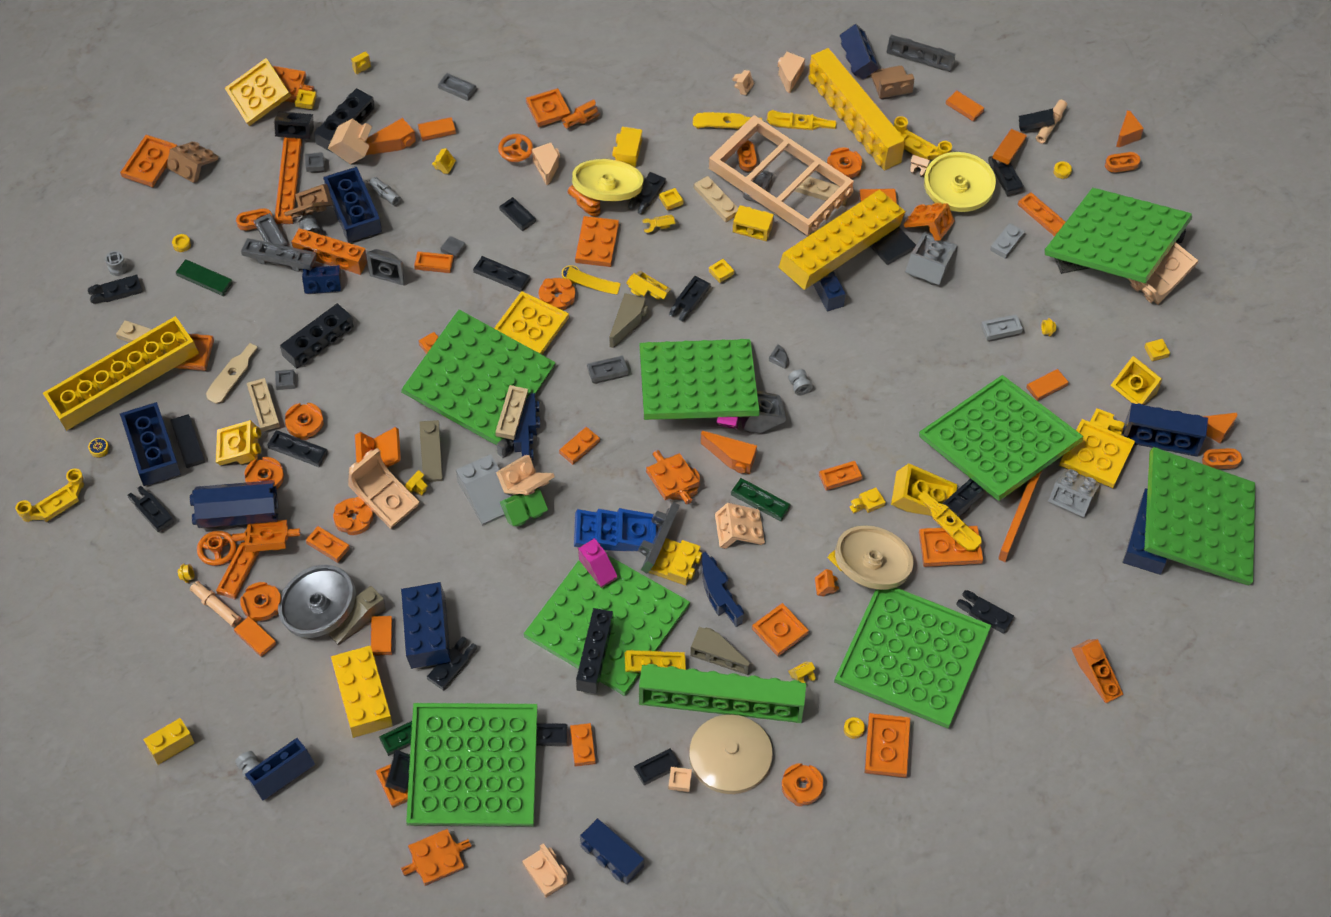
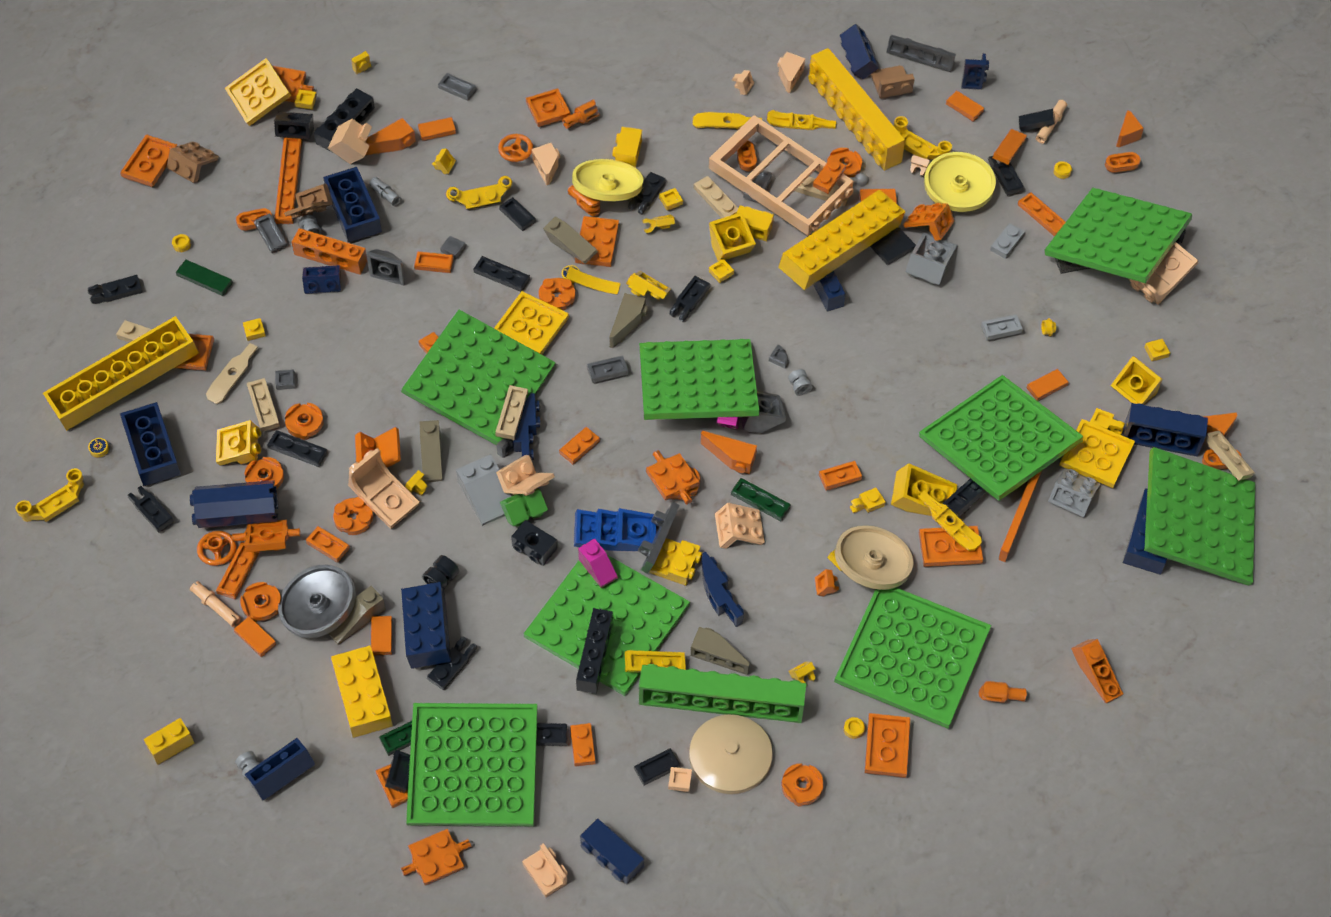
(116, 263): light grey wheel -> none
(186, 573): yellow plate -> none
(187, 441): black tile -> none
(254, 329): none -> yellow plate
(278, 254): flat silver hinge -> none
(314, 162): flat silver plate -> none
(317, 336): black brick -> none
(442, 571): none -> black wheel
(480, 196): none -> yellow plate
(528, 534): none -> black brick
(569, 240): none -> dark tan slope
(731, 236): none -> yellow slope
(780, 629): orange plate -> none
(829, 175): none -> orange plate
(860, 179): none -> light grey bar
(974, 73): none -> dark blue bracket
(985, 611): black hinge -> none
(1001, 692): none -> orange arm
(1229, 455): none -> tan plate

